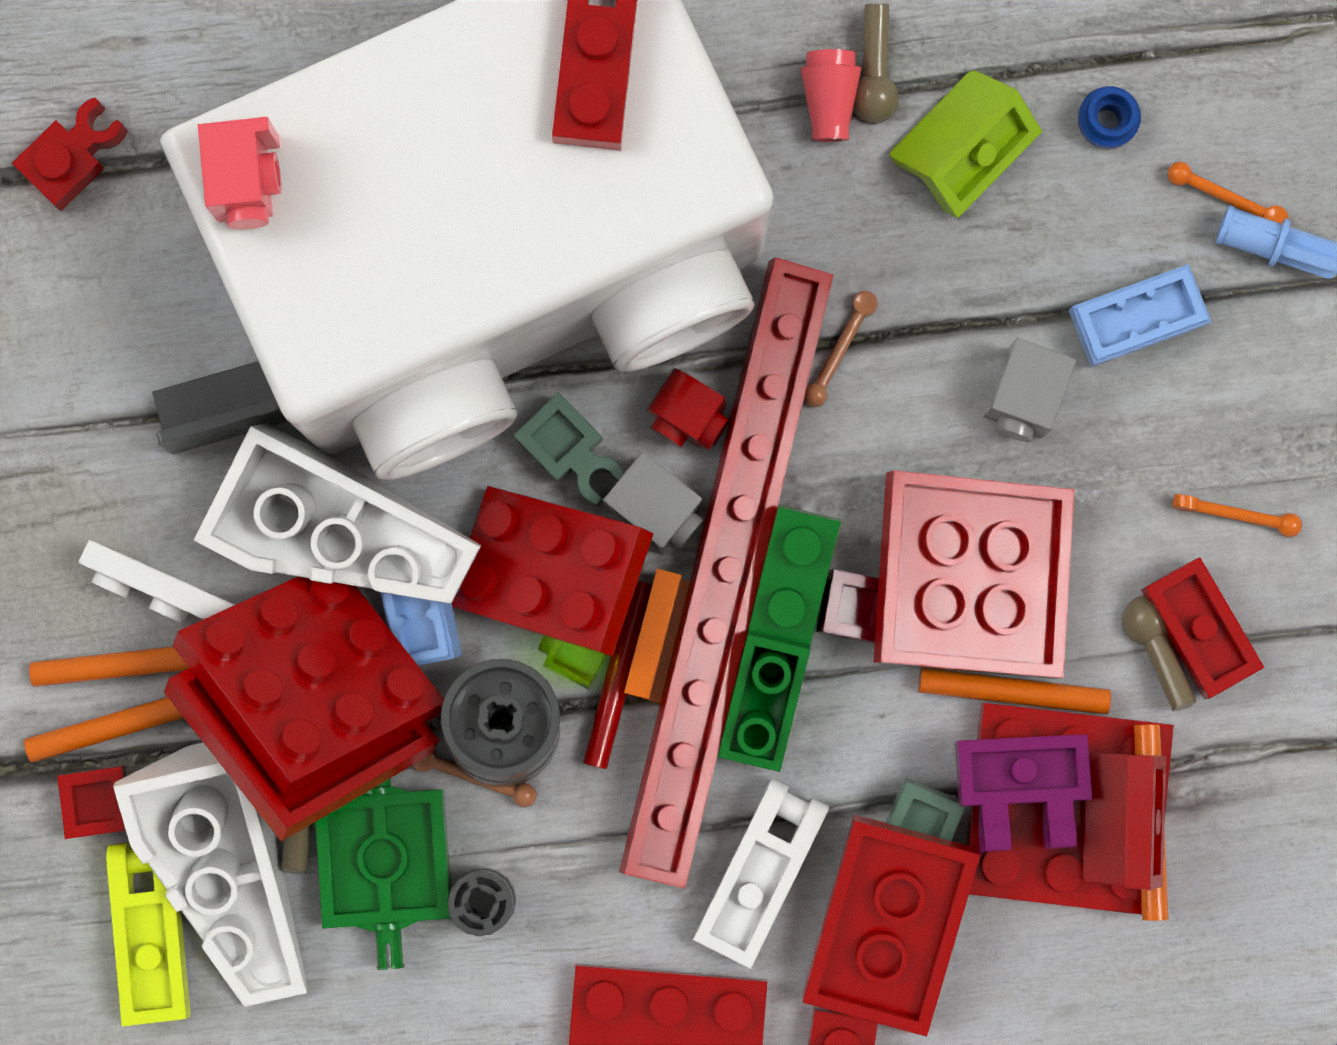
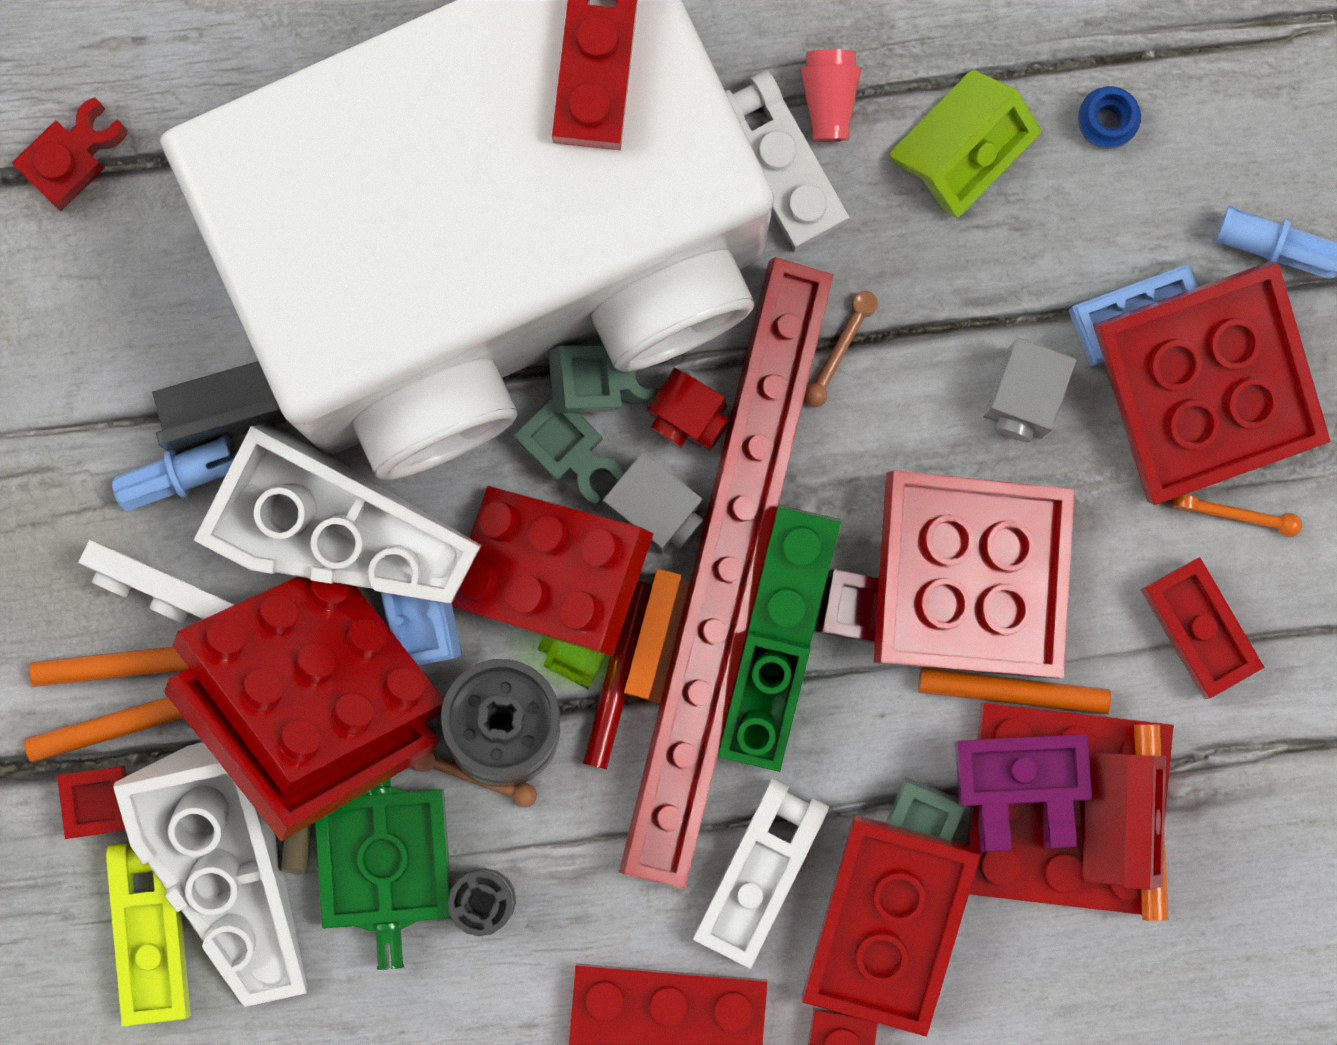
(174, 474): none -> light blue axle
(239, 170): coral brick -> none
(588, 381): none -> sand green plate
(803, 196): none -> white plate
(876, 93): dark tan bar -> none
(1146, 628): dark tan bar -> none
(1181, 174): orange hinge -> none
(1212, 382): none -> red plate

